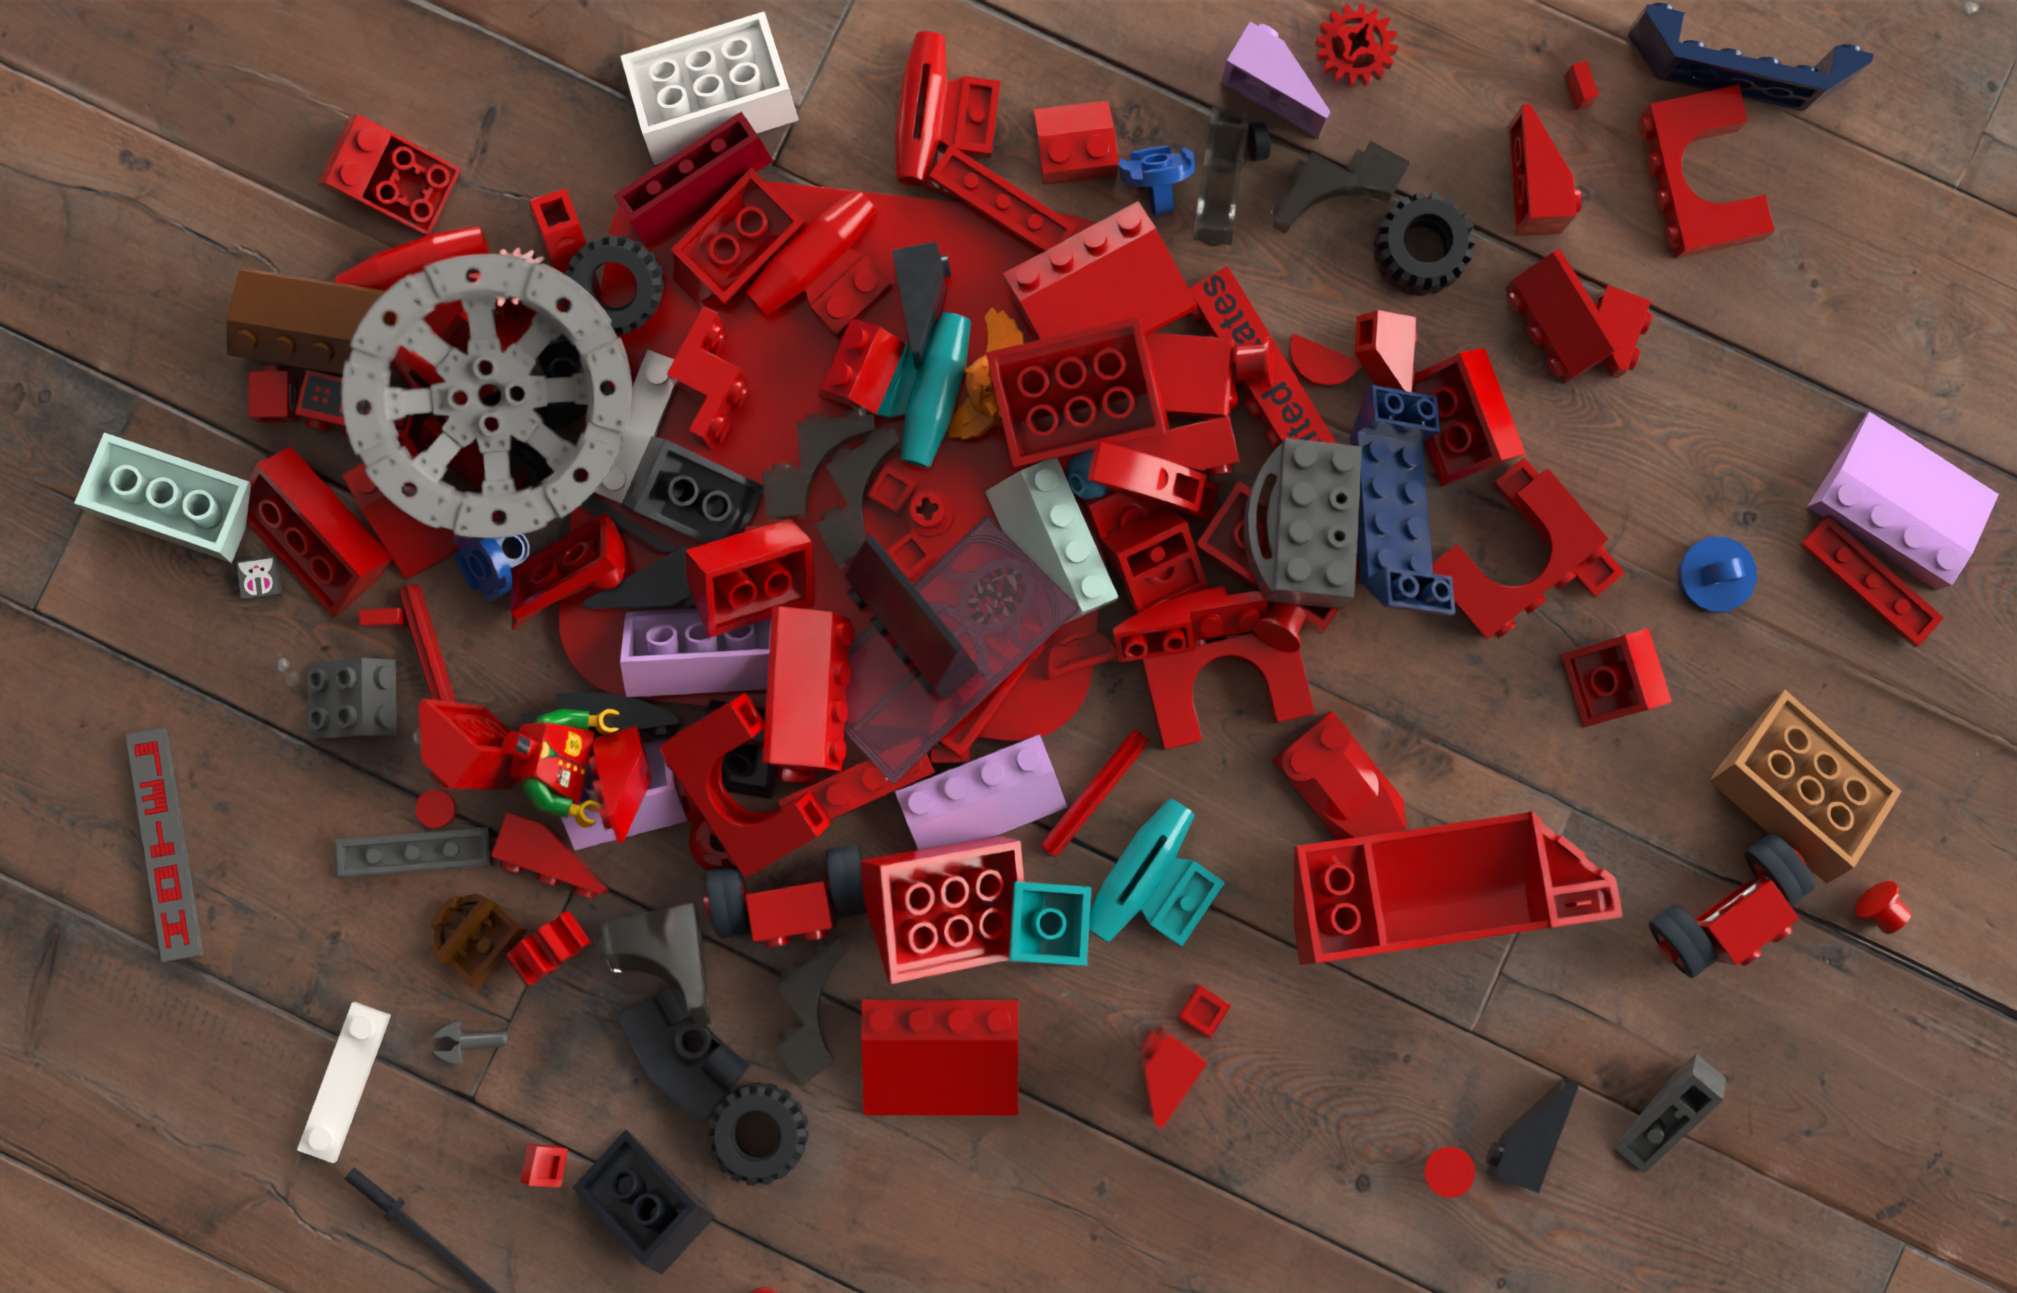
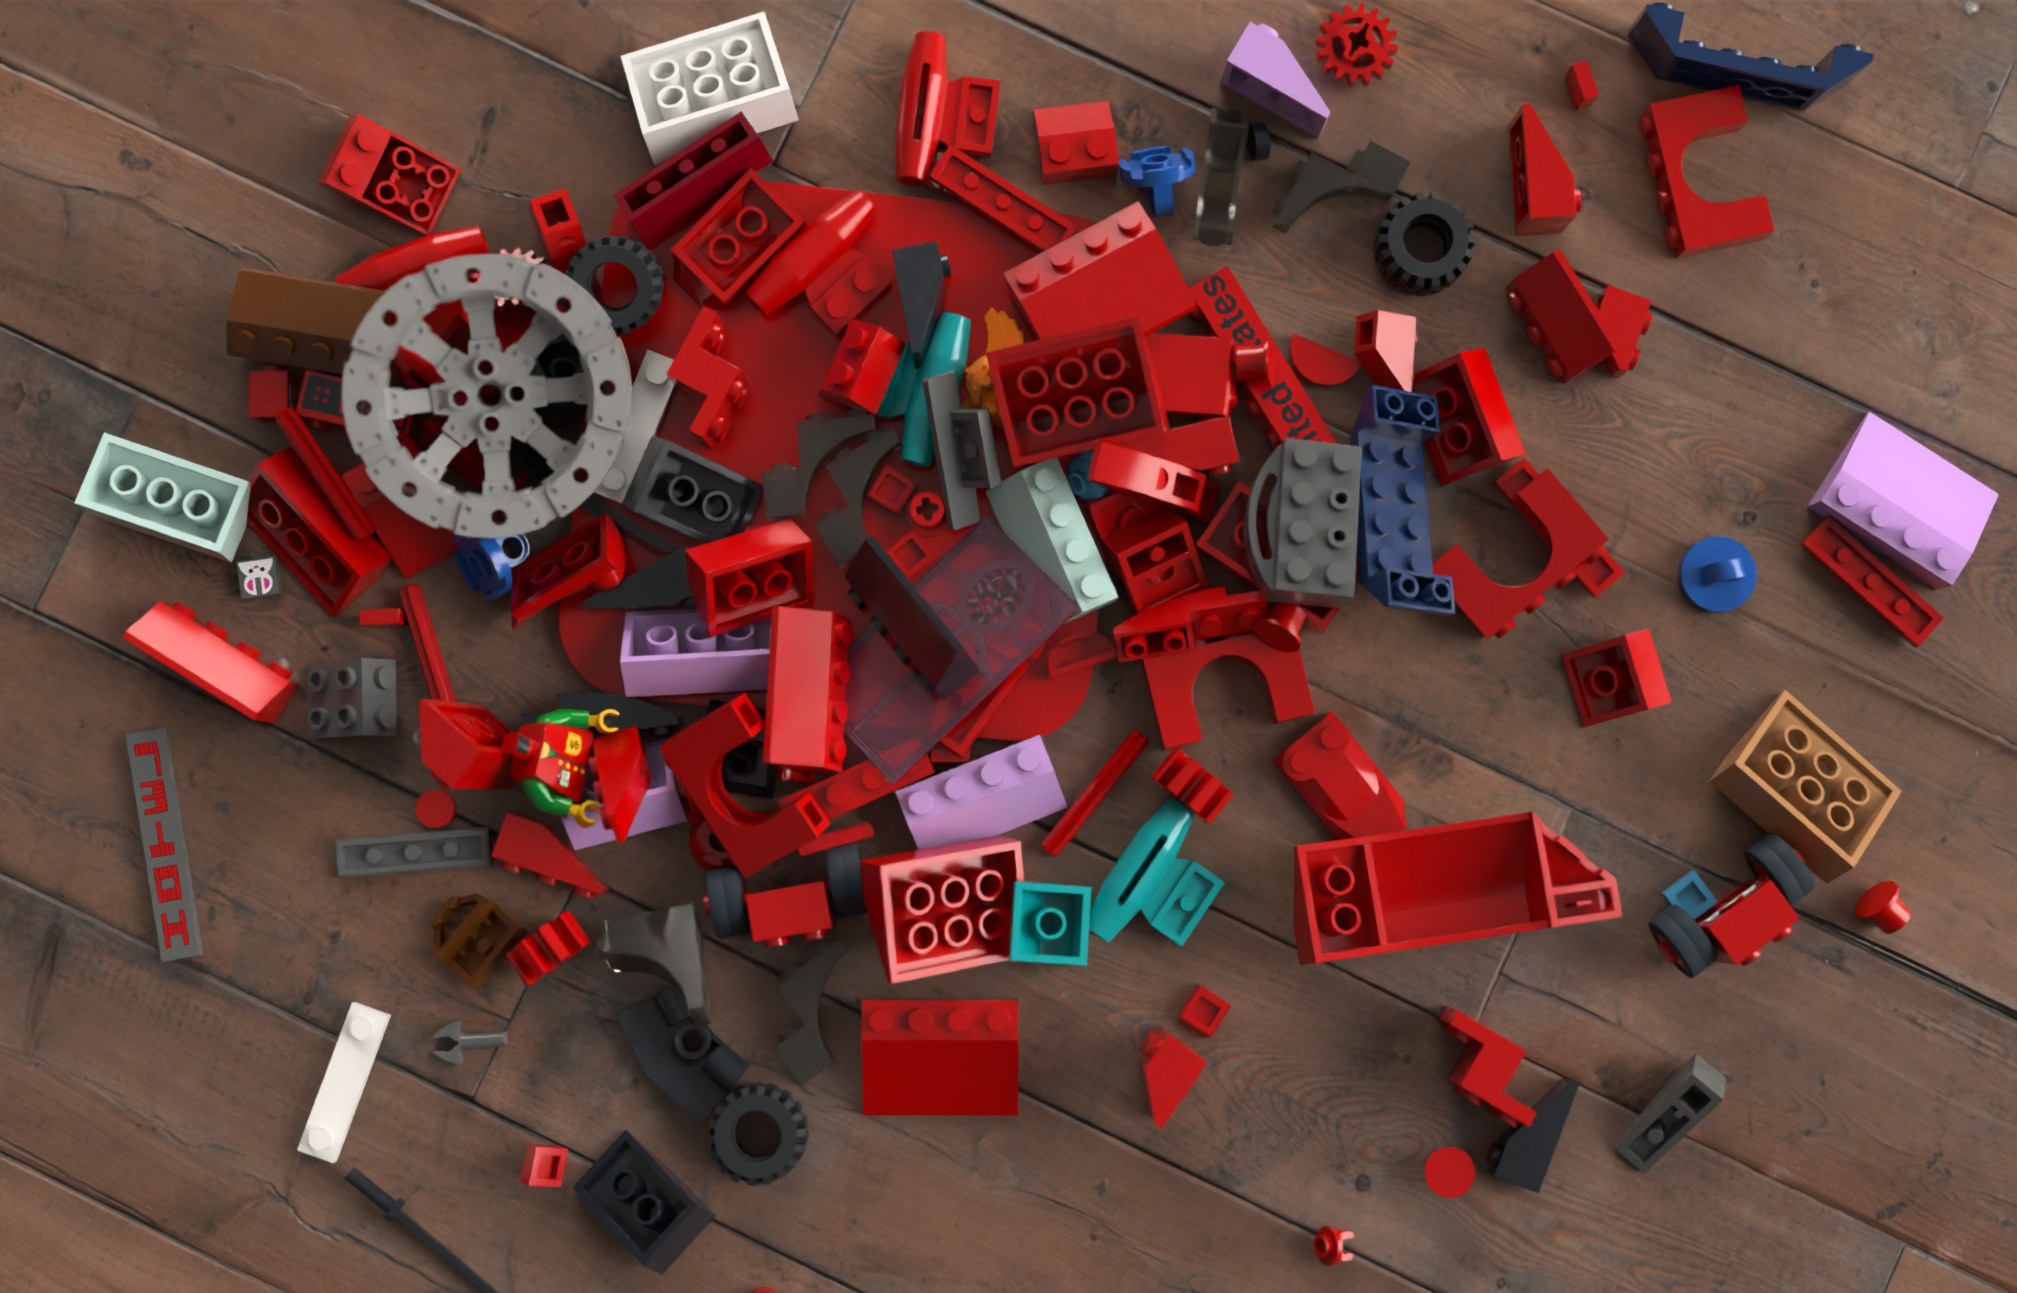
(213, 661): none -> slope
(324, 473): none -> red axle
(837, 839): none -> red tile
(962, 449): none -> dark grey bracket
(1192, 785): none -> red gear
(1329, 1245): none -> red plate
(1485, 1067): none -> red bracket
(1690, 894): none -> dark azure plate

